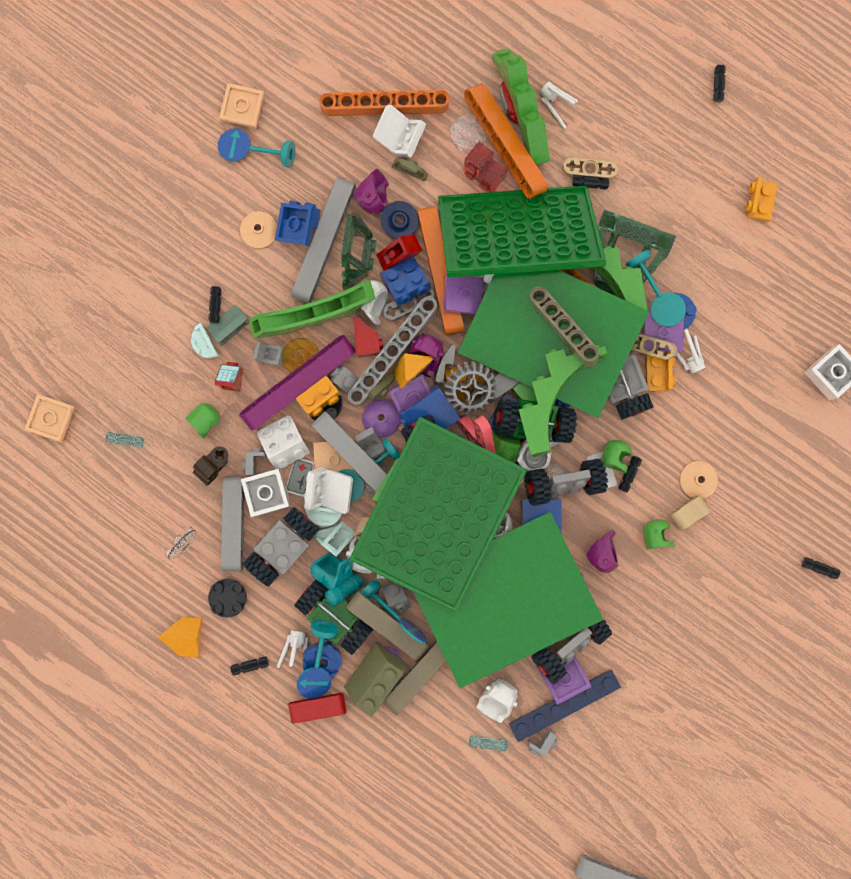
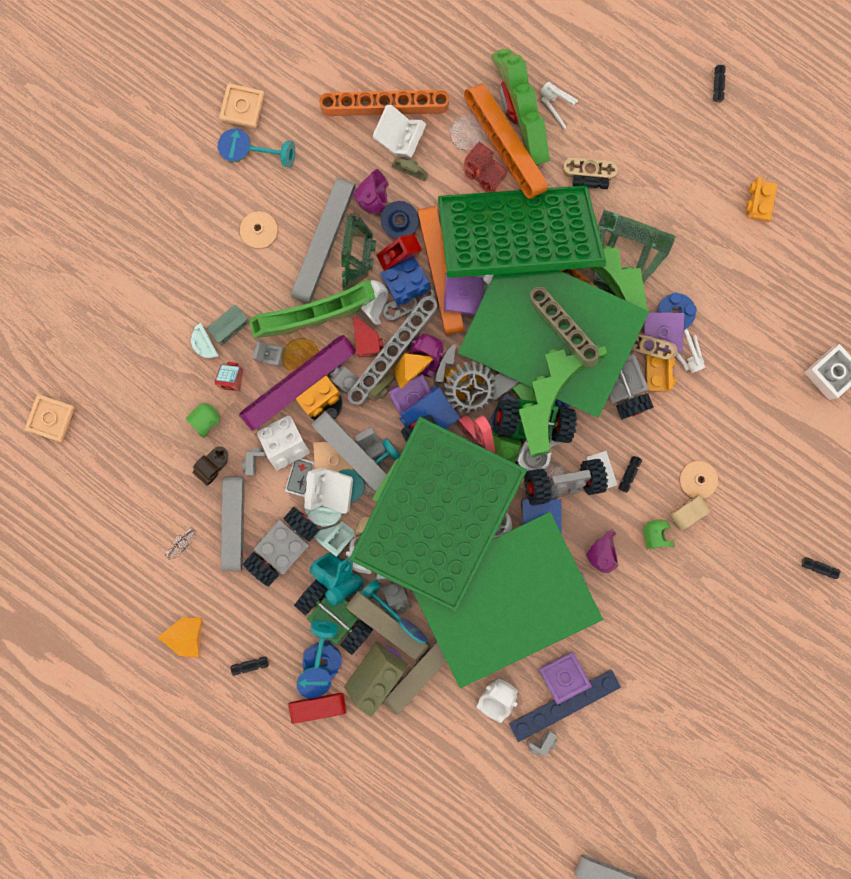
(124, 439): clear light blue axle -> none
(214, 304): black axle -> none
(227, 598): black dish -> none
(266, 493): white brick -> none
(295, 640): white plant -> none
(297, 222): blue plate -> none
(388, 425): medium lavender dish -> none
(488, 743): clear light blue axle -> none
(552, 665): black plate -> none
(614, 453): bright green helmet -> none
(666, 308): teal piece -> none

